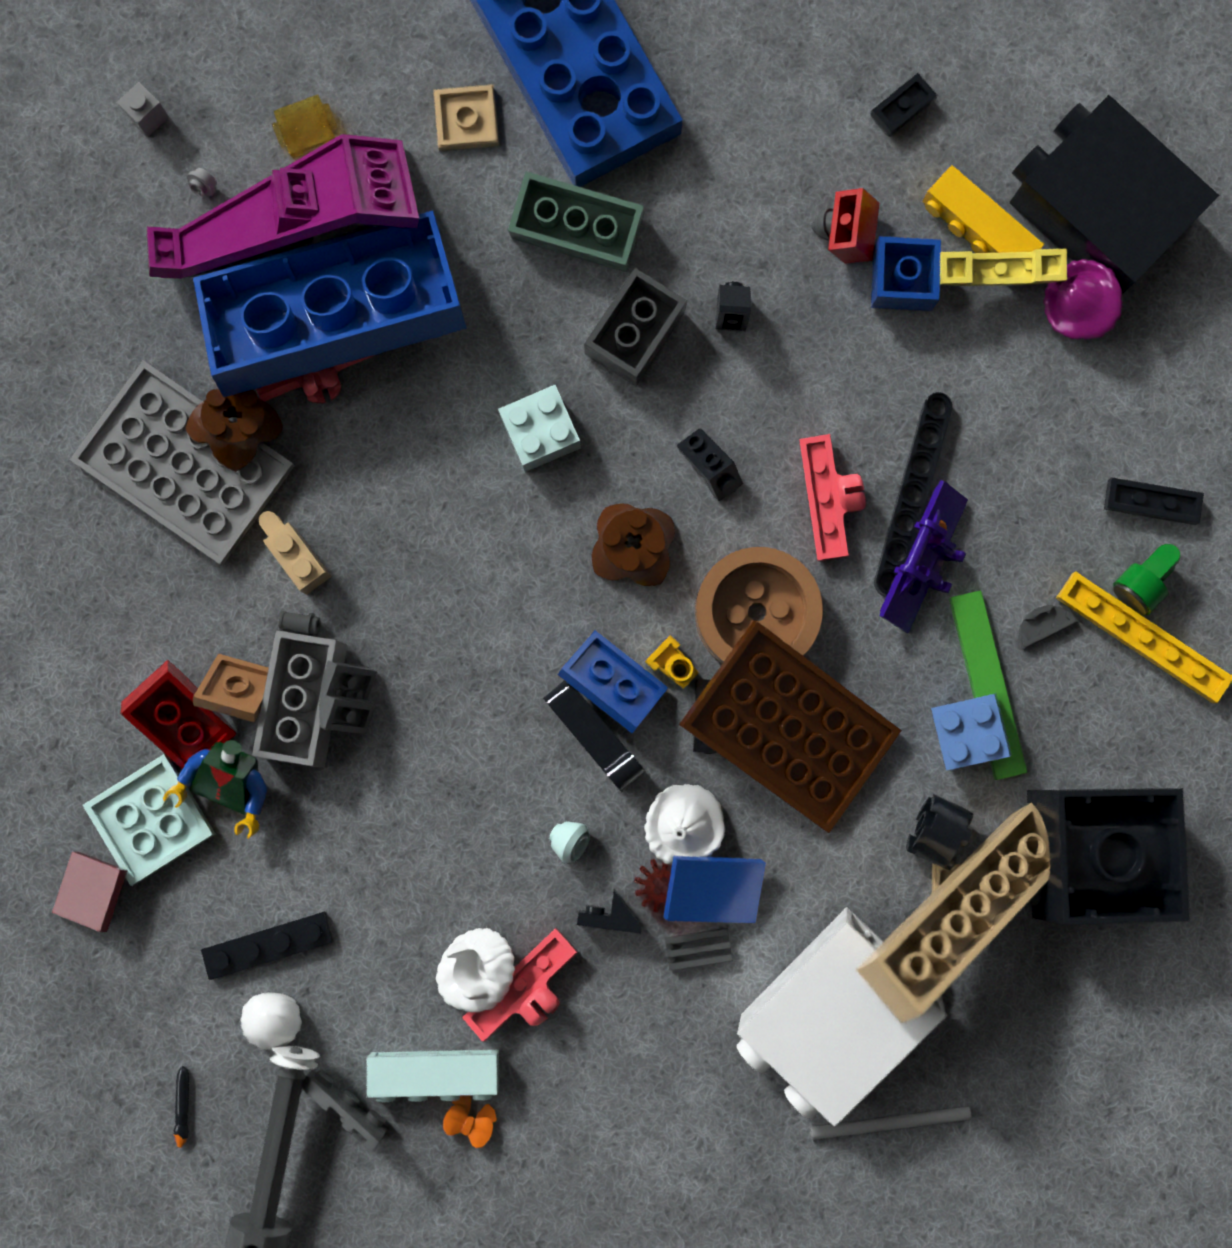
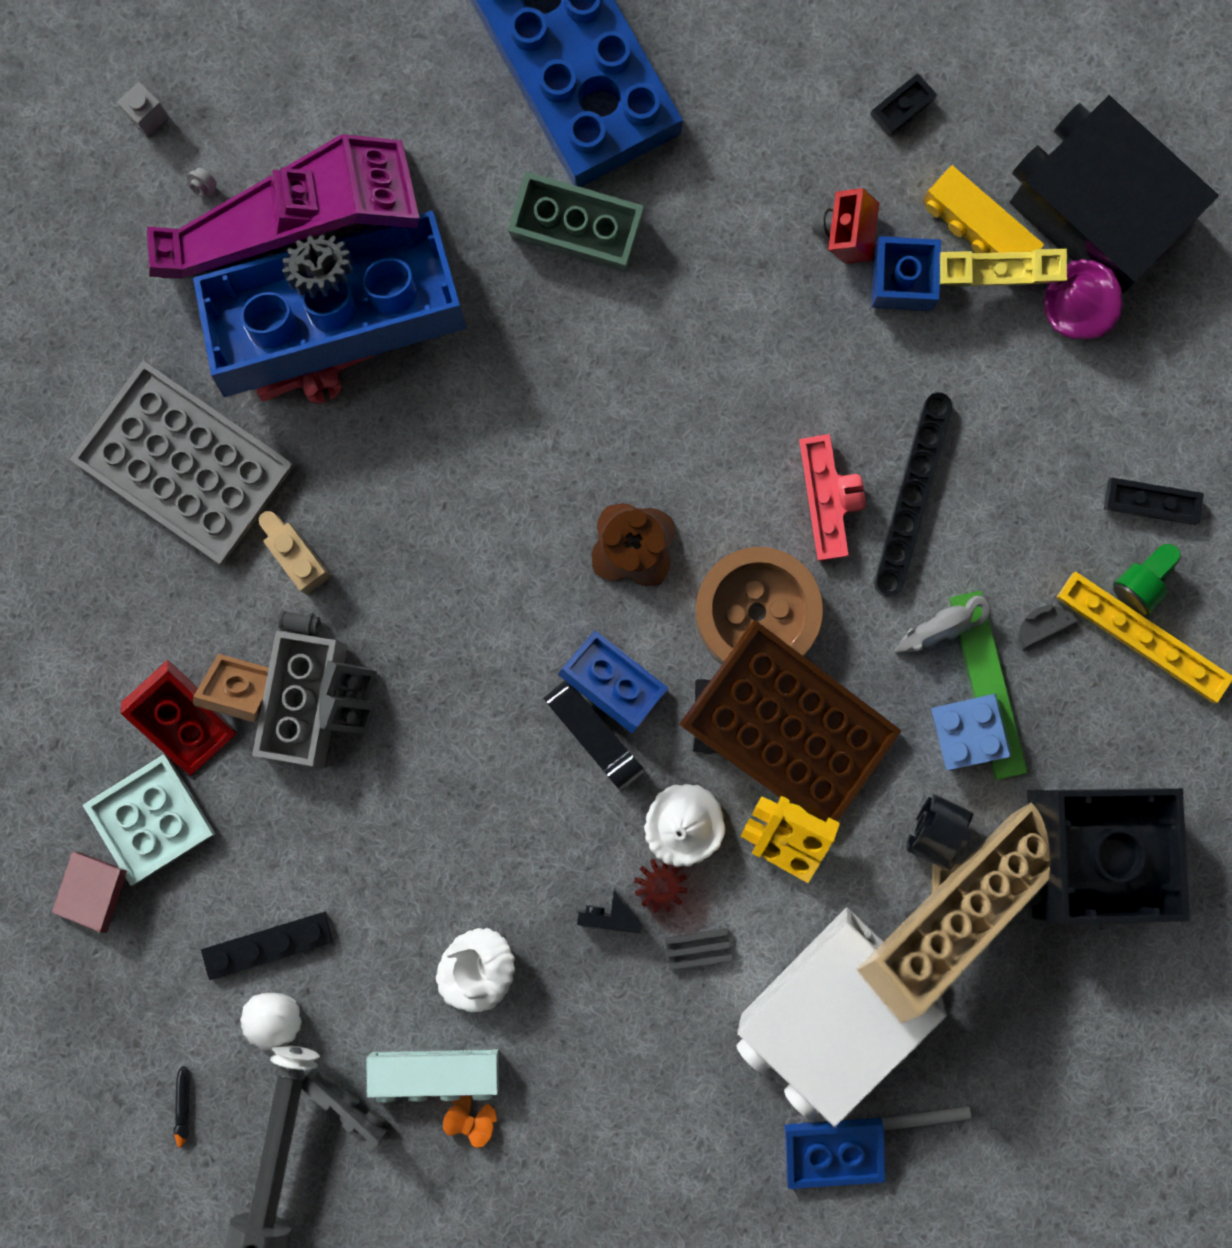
(225, 778): torso -> none
(237, 442): reddish brown brick -> none
(304, 125): clear yellow piece -> none
(317, 265): none -> dark grey gear
(466, 117): tan tile -> none
(528, 988): coral plate -> none
(539, 428): light aqua brick -> none
(569, 840): light aqua cone -> none
(635, 327): dark grey brick -> none
(669, 656): yellow plate -> none
(712, 463): black bracket -> none
(714, 889): blue tile -> none
(733, 306): black slope -> none
(790, 836): none -> yellow hips
(834, 1155): none -> blue plate
(926, 558): dark purple piece -> none
(946, 624): none -> light grey animal

